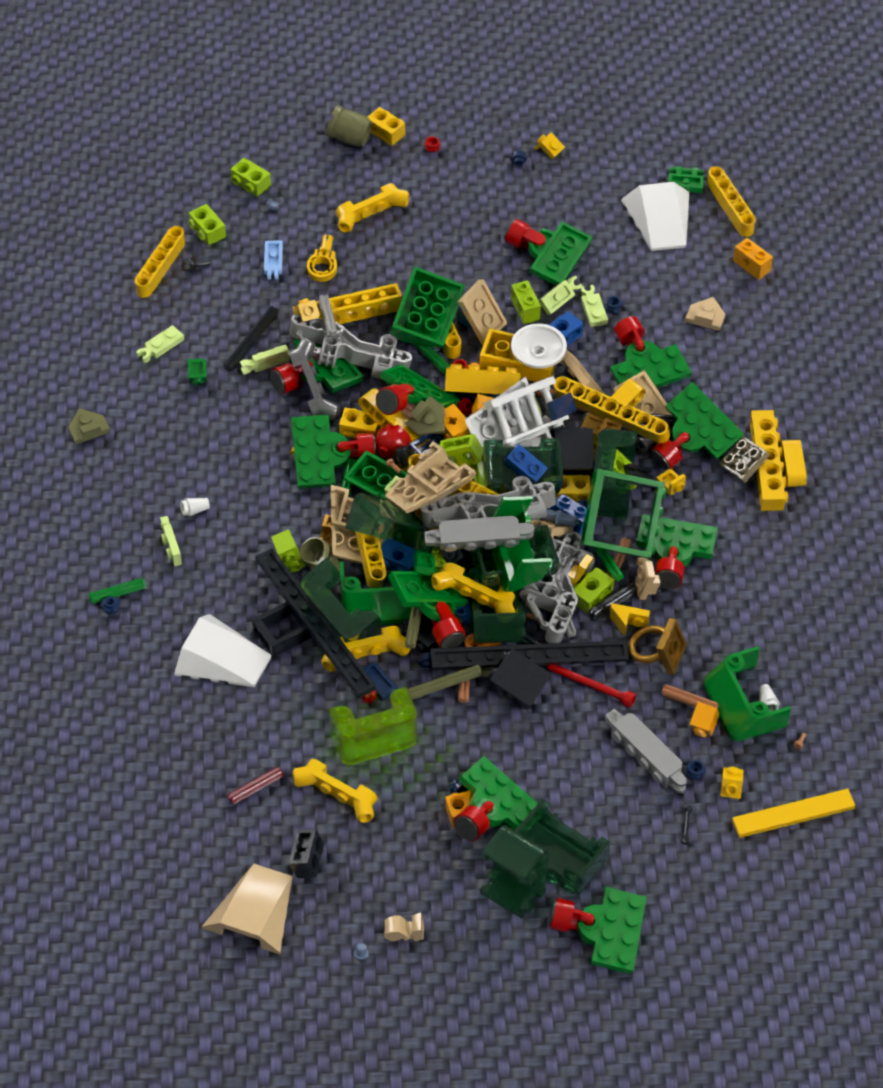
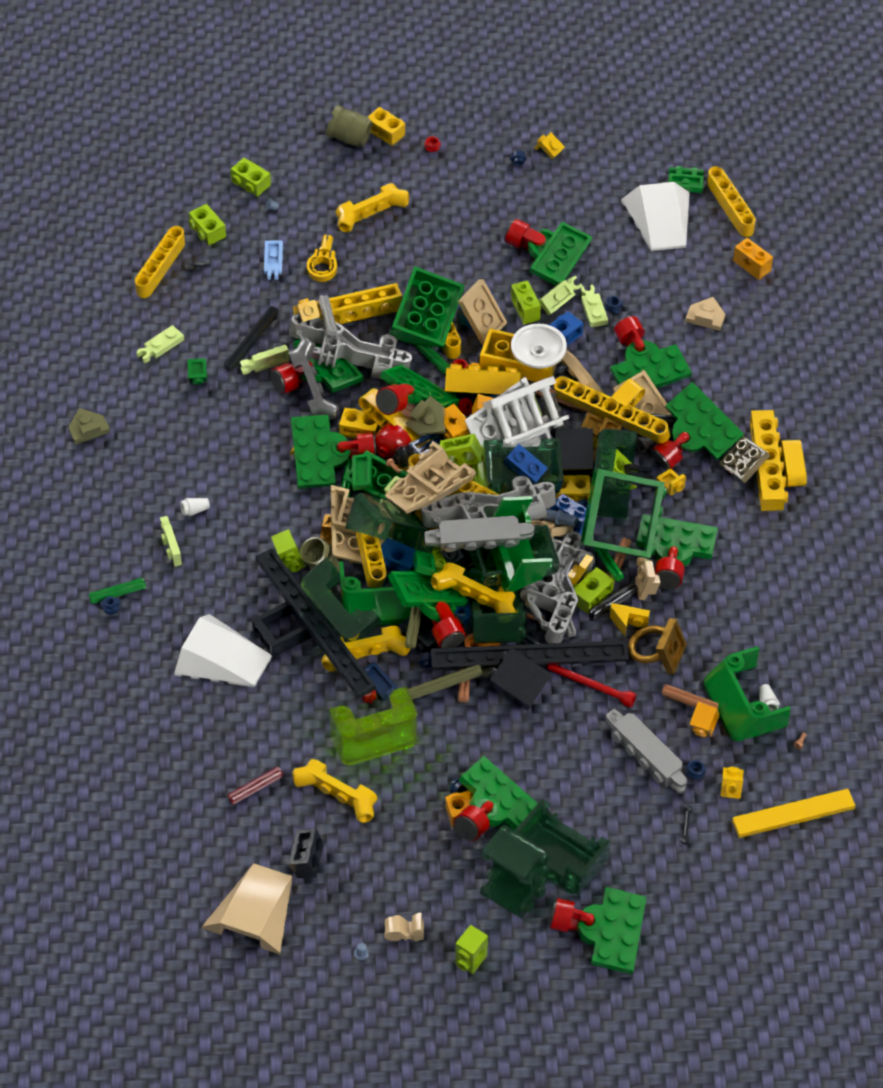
(362, 472): none -> green tile
(471, 949): none -> lime brick
(561, 406): dark blue tile -> none

